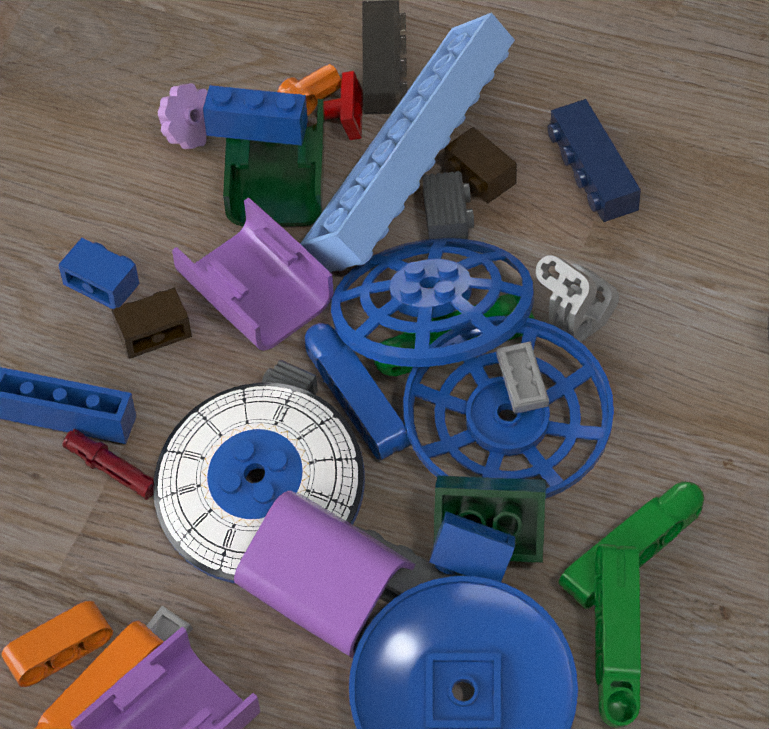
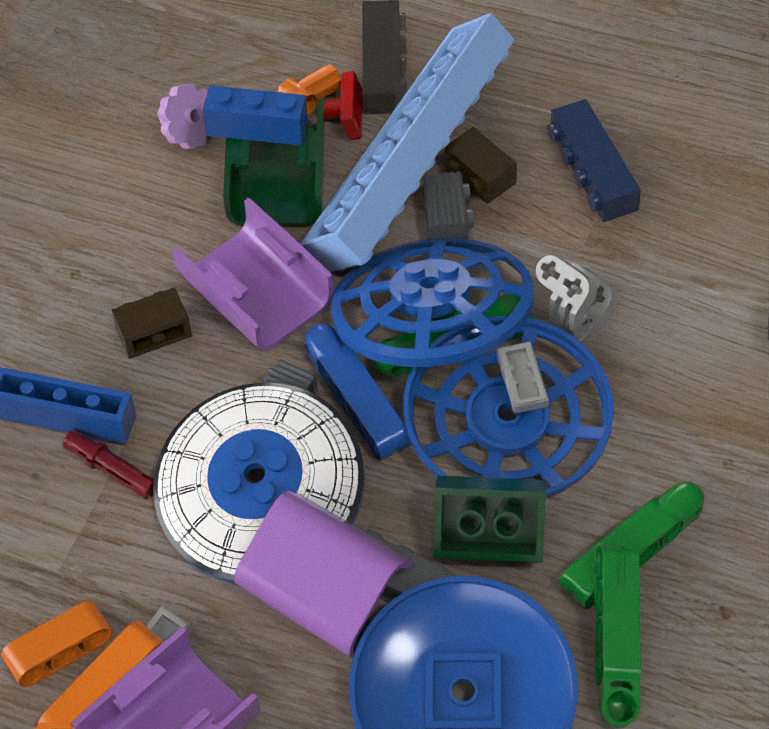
(99, 273): blue brick -> none
(471, 549): blue brick -> none

